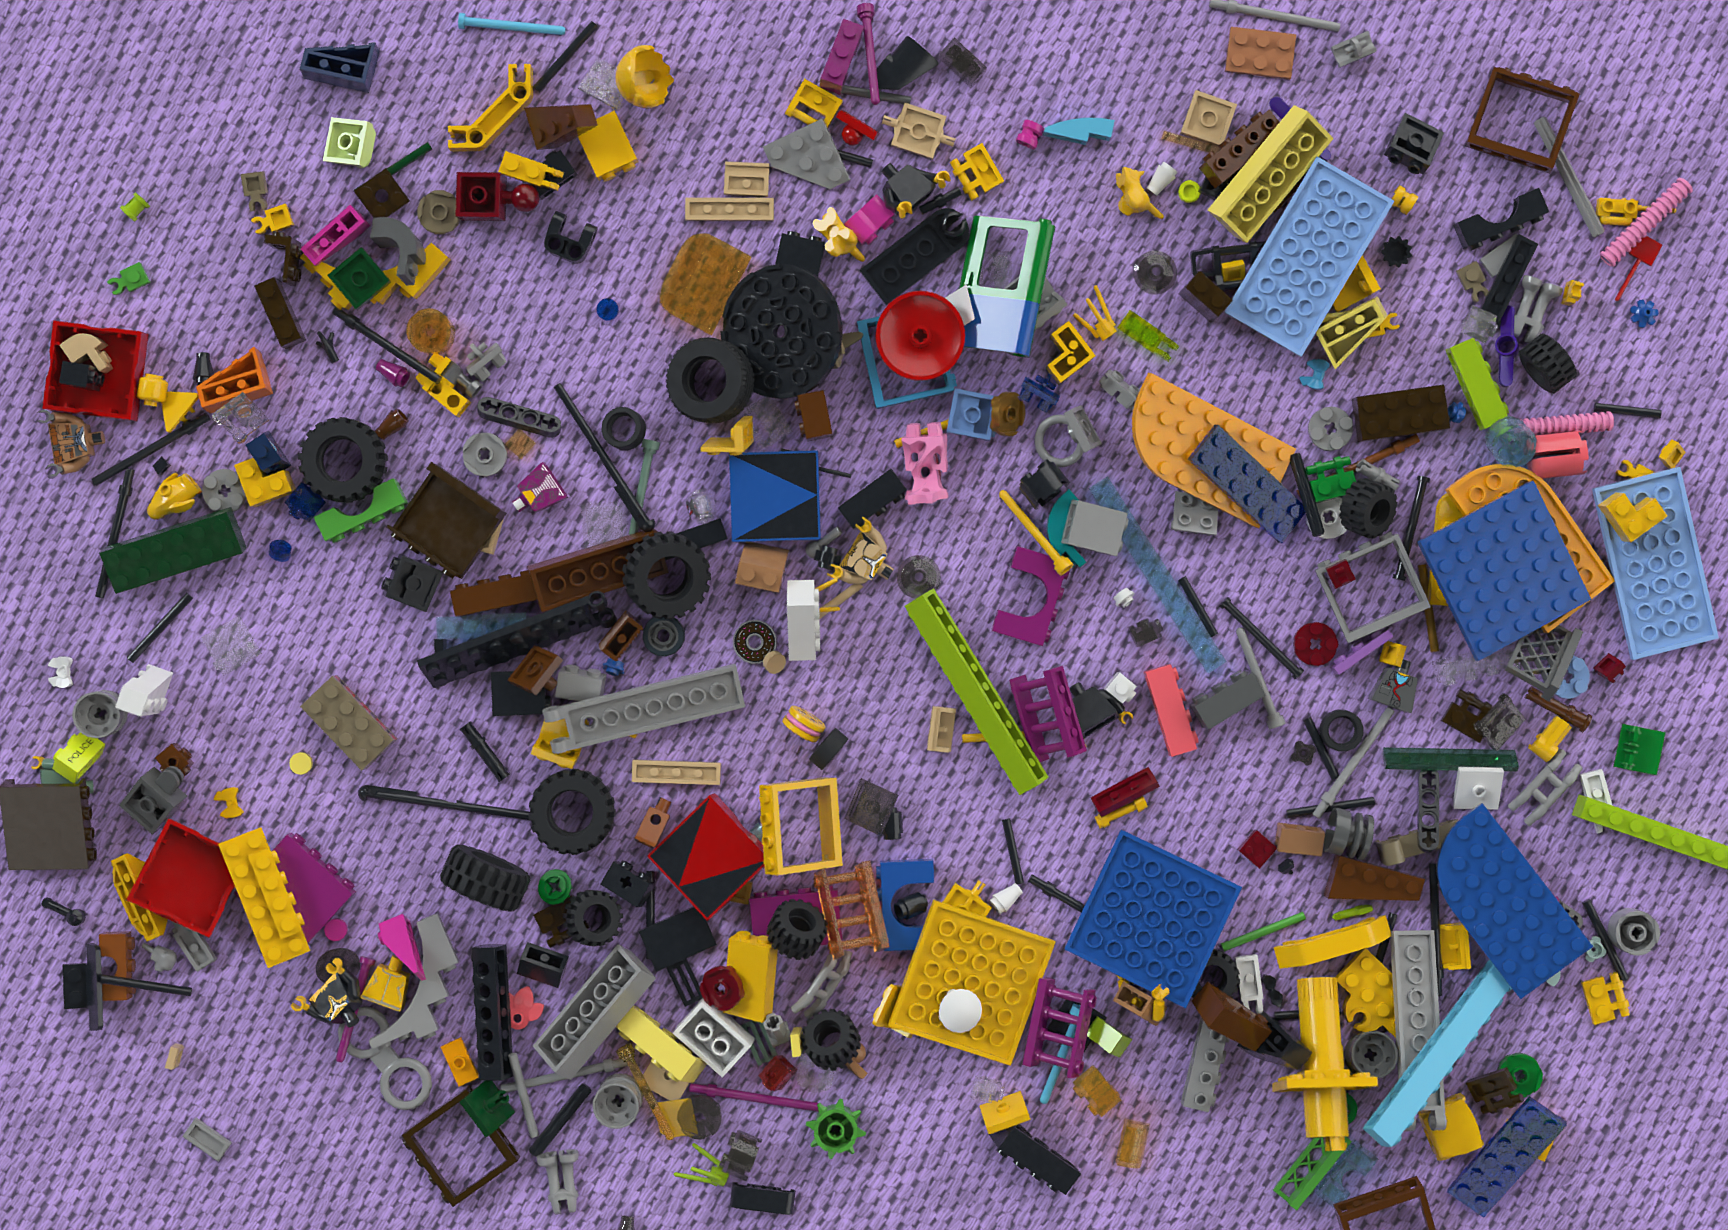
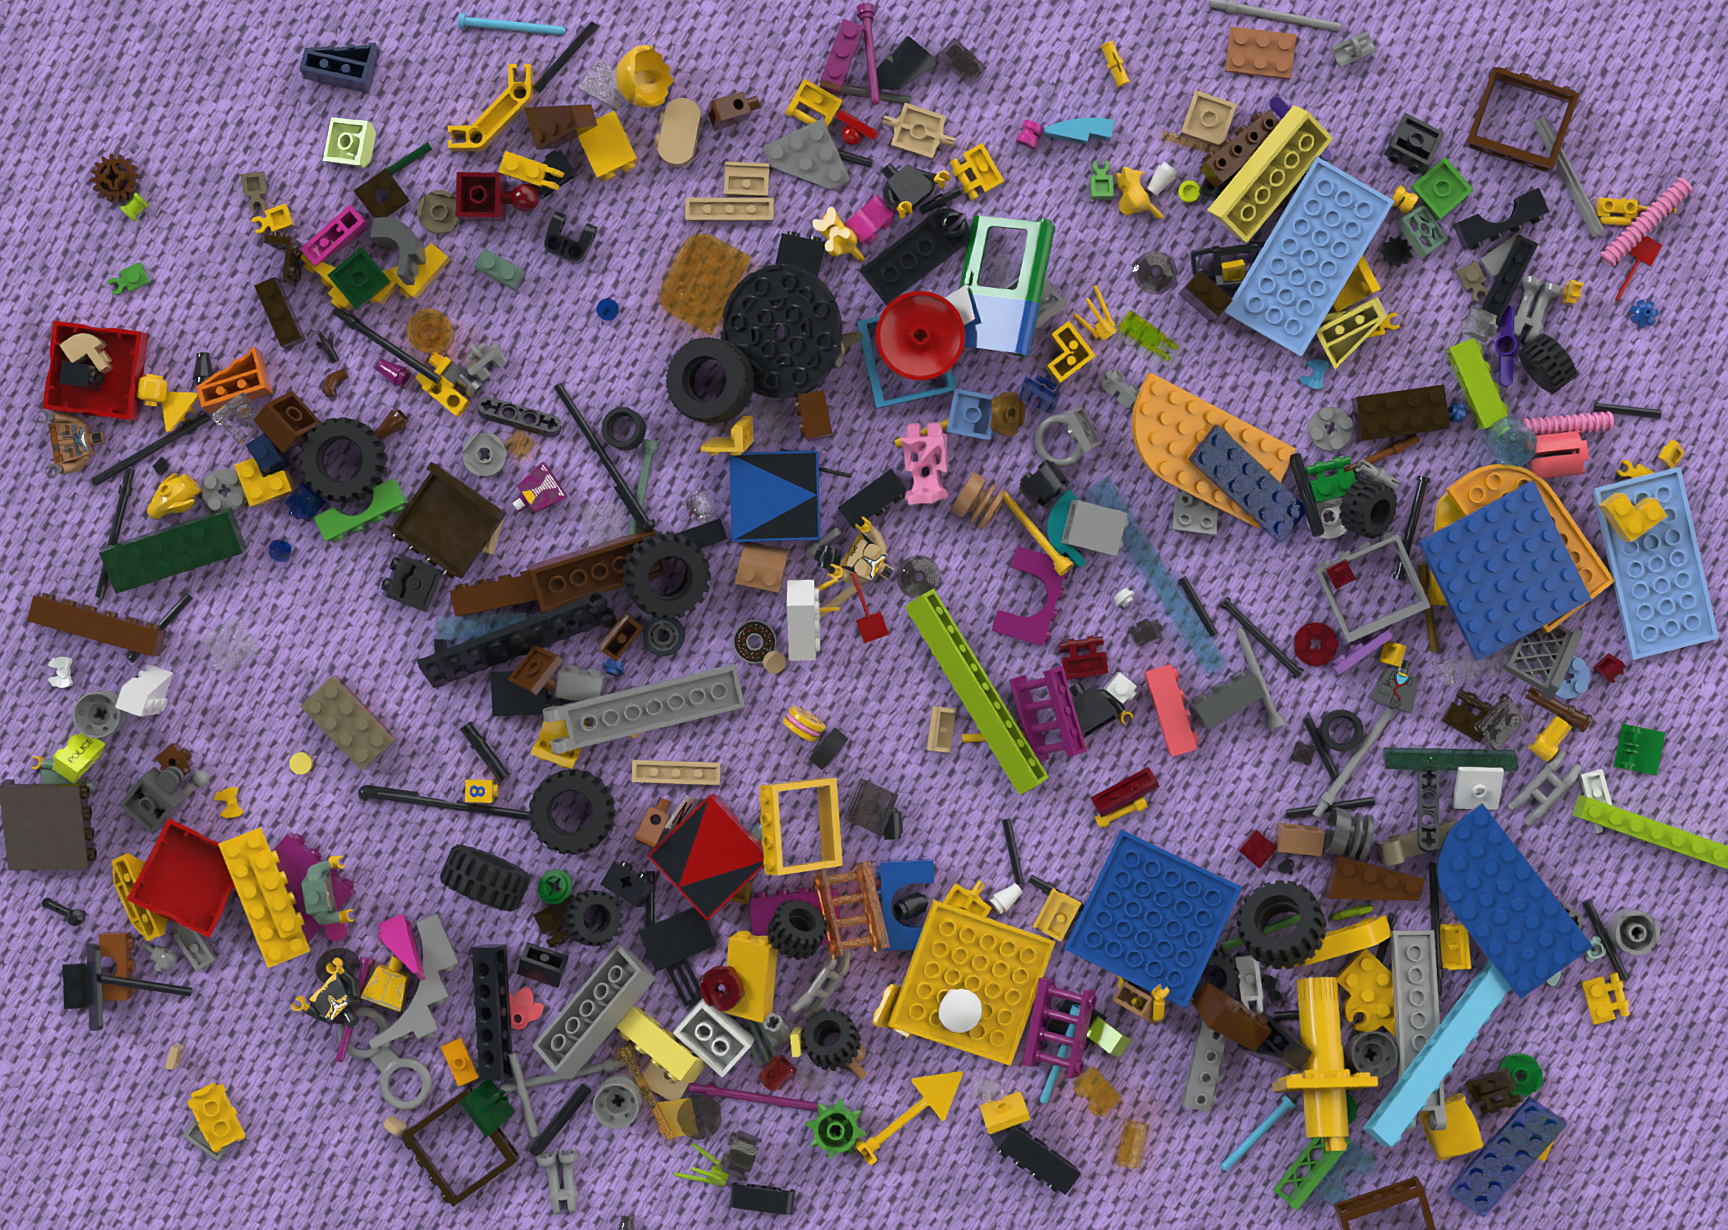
(97, 625): none -> reddish brown brick
(111, 167): none -> reddish brown gear
(199, 779): none -> light grey bar
(216, 1116): none -> yellow piece
(286, 421): none -> reddish brown brick
(319, 893): none -> sand green torso
(331, 381): none -> reddish brown arm
(394, 1125): none -> tan tile
(481, 790): none -> yellow brick
(500, 269): none -> sand green brick
(679, 132): none -> tan brick
(681, 812): none -> white sticker
(722, 110): none -> reddish brown torso
(873, 625): none -> red piece
(936, 1092): none -> yellow piece
(978, 501): none -> medium nougat wheel
(1057, 914): none -> yellow plate
(1086, 664): none -> dark red plate
(1101, 184): none -> bright green plate
(1115, 64): none -> yellow pin
(1258, 1133): none -> medium azure bar
(1269, 902): none -> black tyre
(1432, 227): none -> sand green piece
(1441, 188): none -> bright green plate

